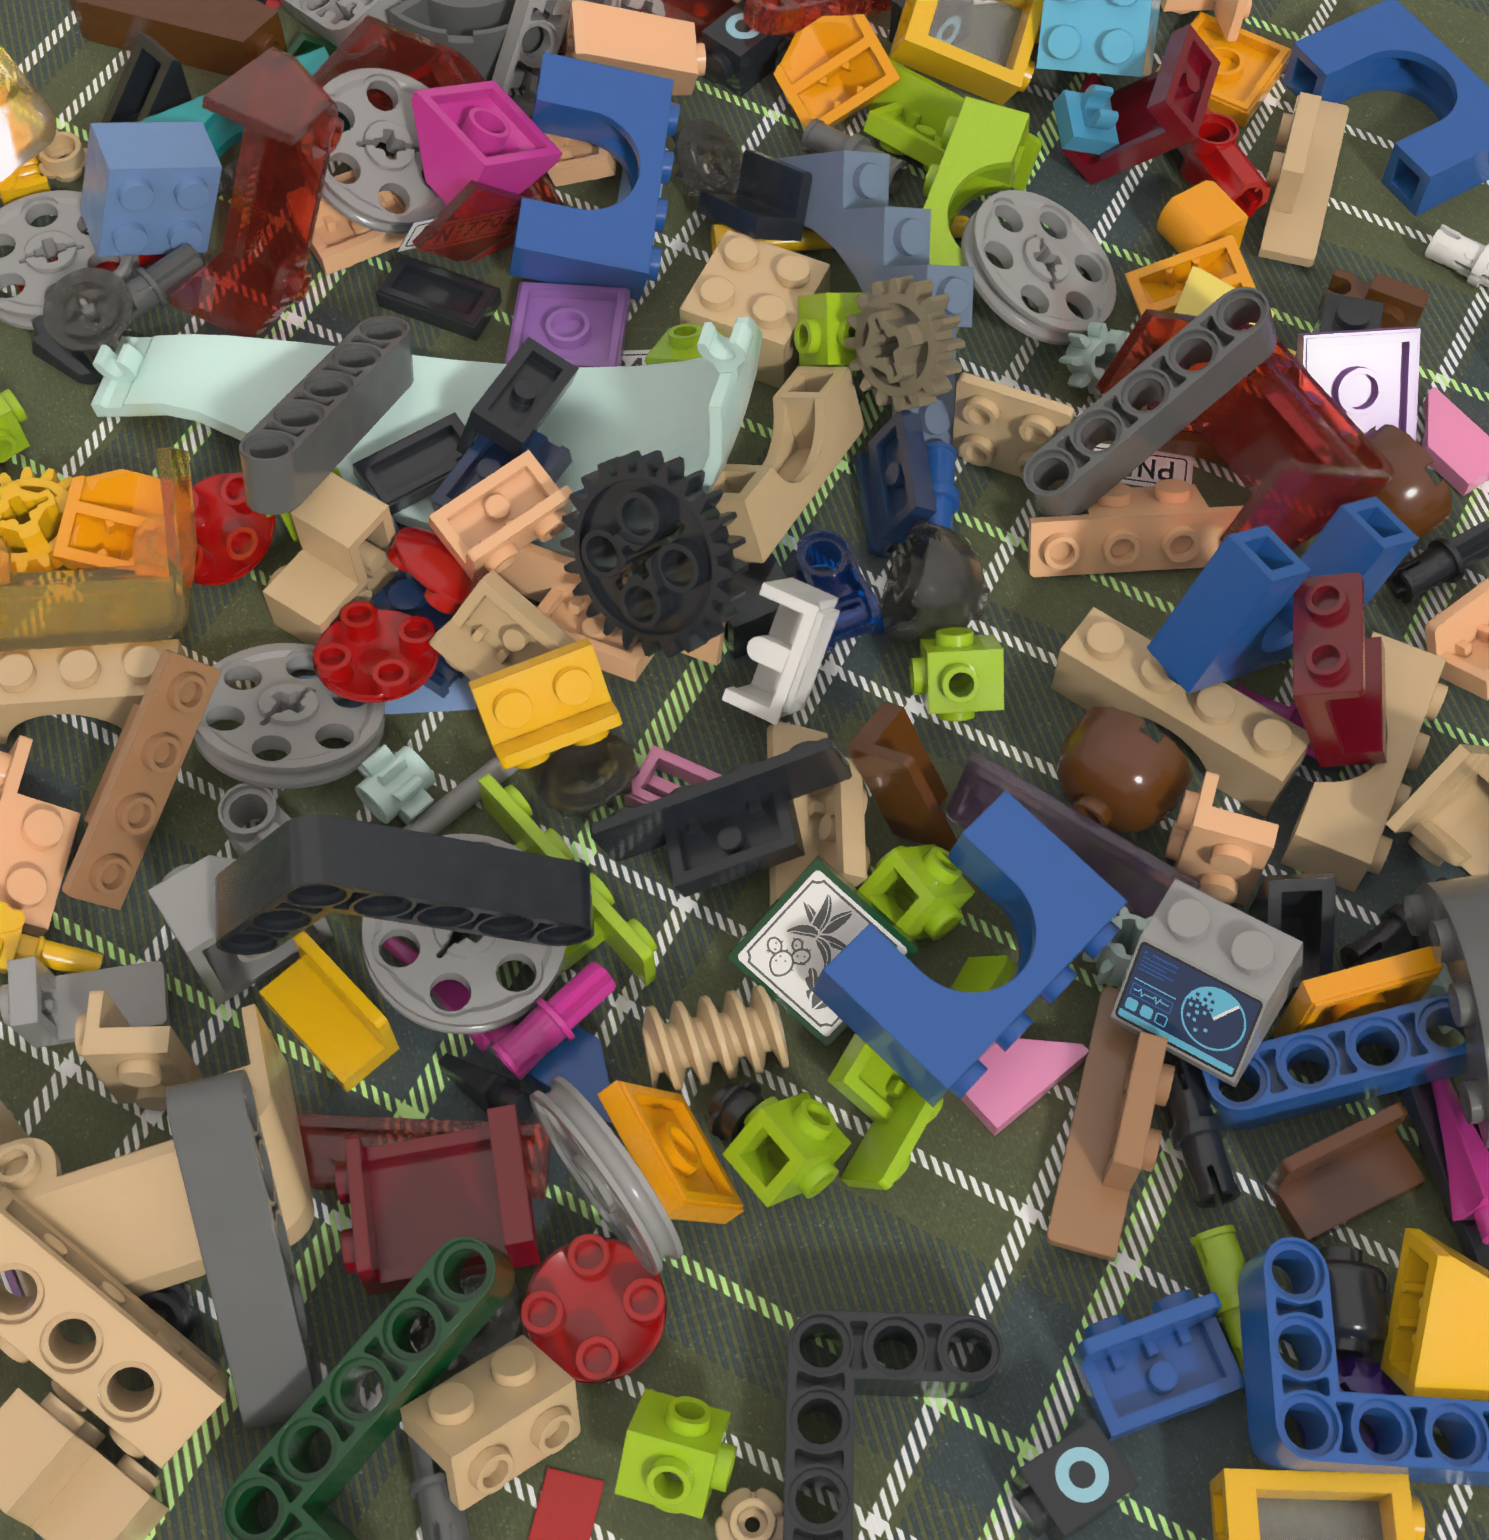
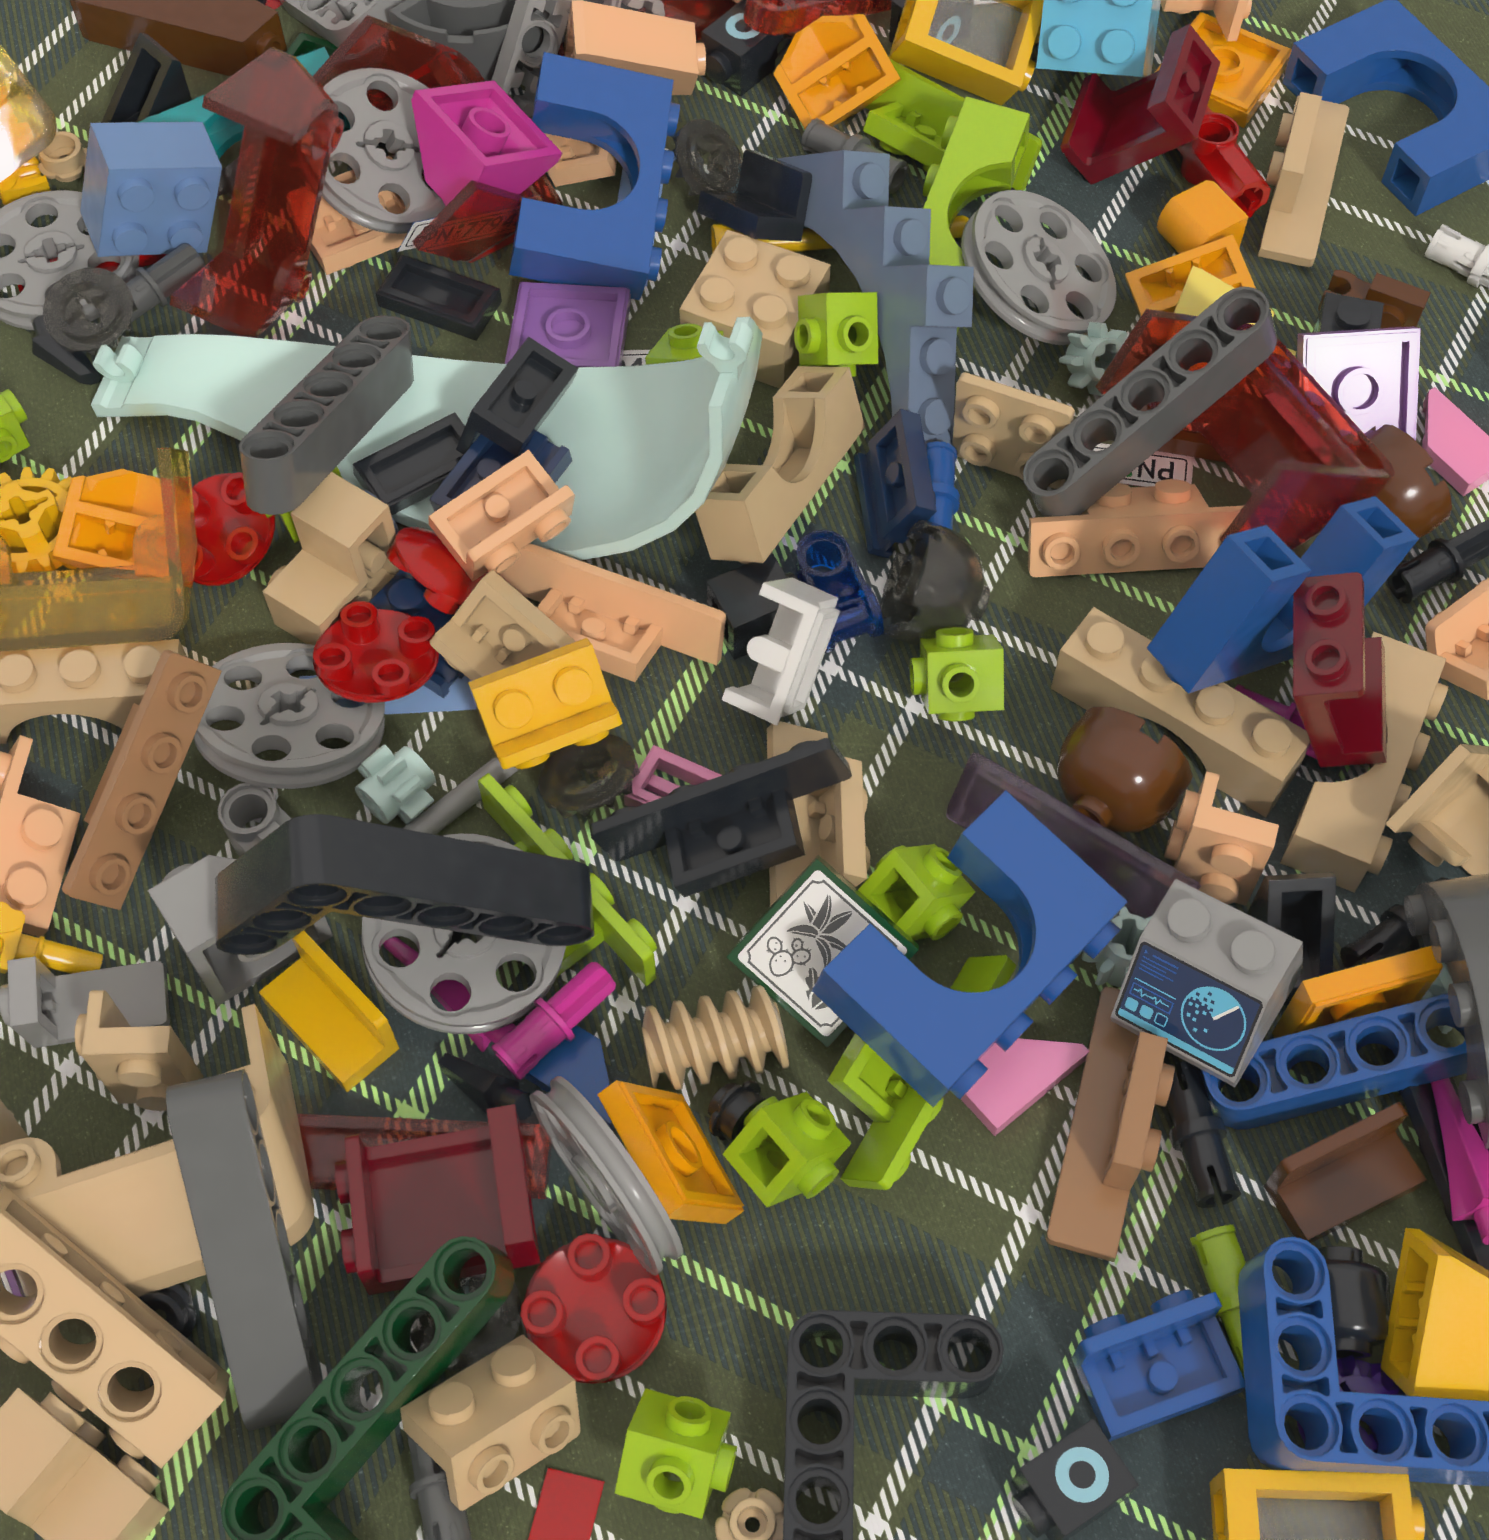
(619, 525): black gear -> none
(902, 777): reddish brown panel -> none
(904, 342): dark tan gear -> none
(1087, 120): dark azure tile -> none

